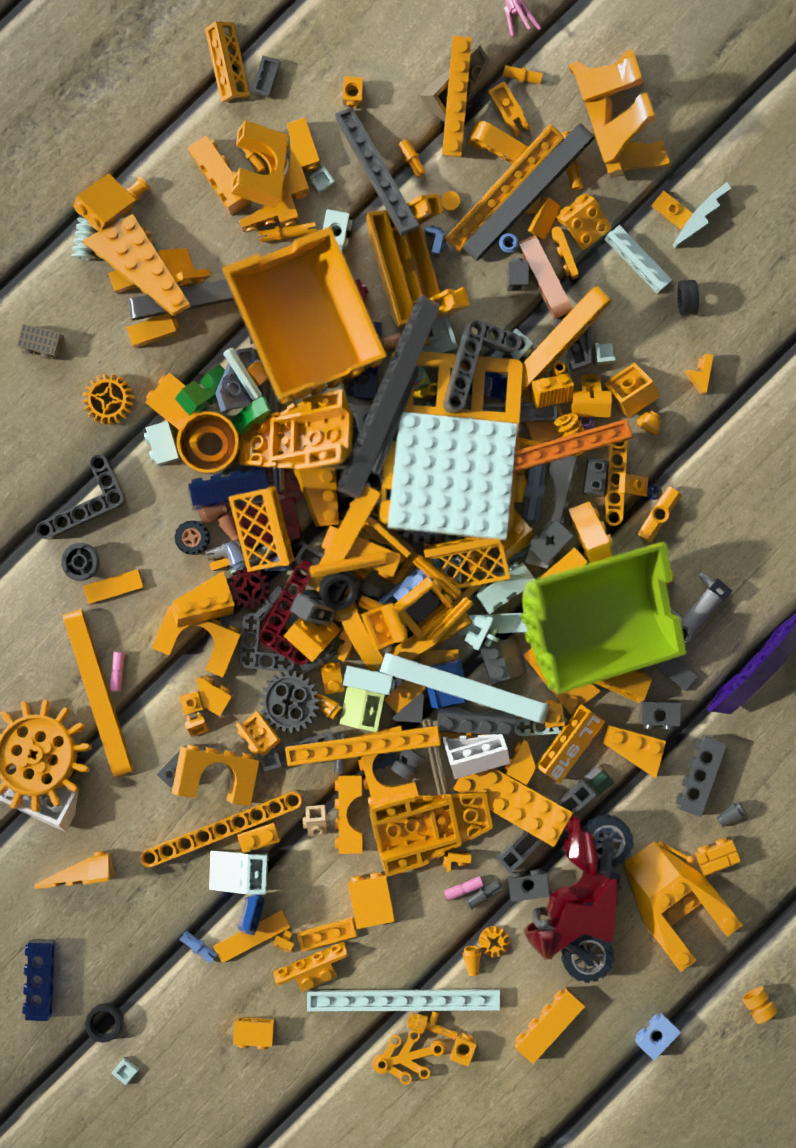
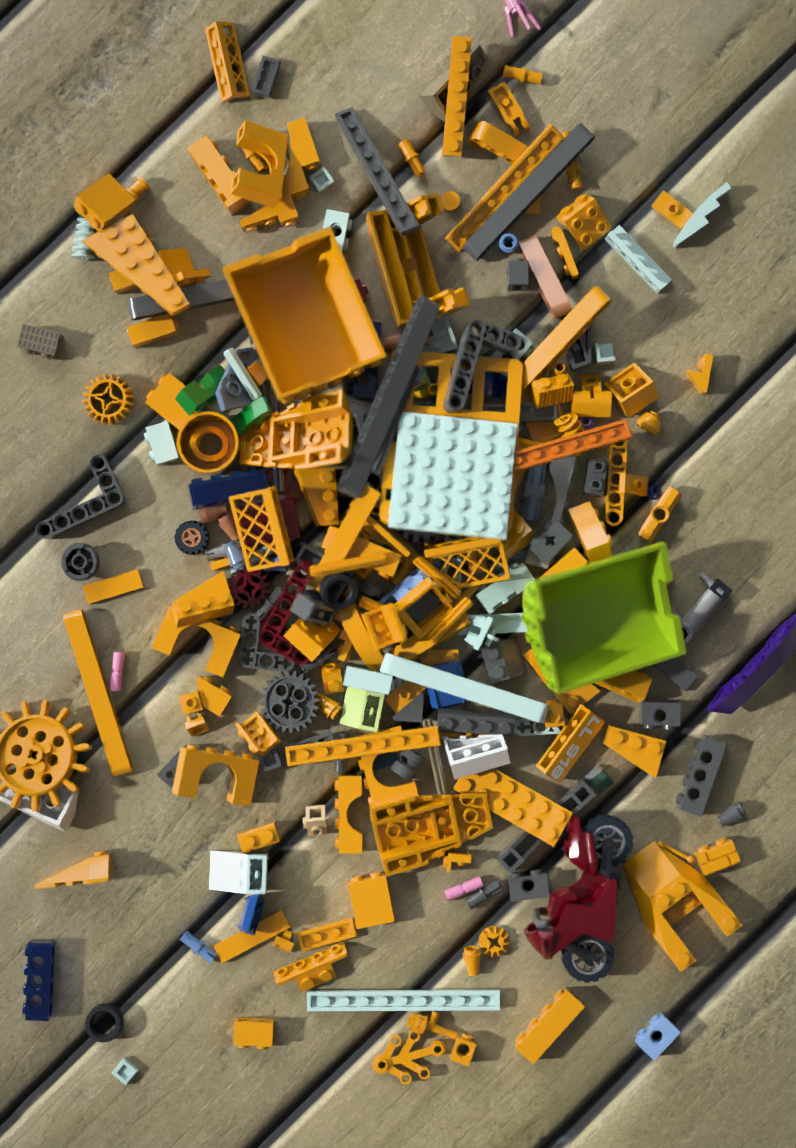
(215, 835): light orange beam -> none
(287, 232): light orange pin -> none
(352, 83): light orange brick -> none
(439, 244): medium blue bracket -> none
(520, 485): light orange cone -> none
(522, 764): light orange slope -> none
(544, 218): light orange tile -> none
(615, 135): light orange animal -> none
(688, 297): black tyre -> none
(758, 1002): light orange wheel -> none

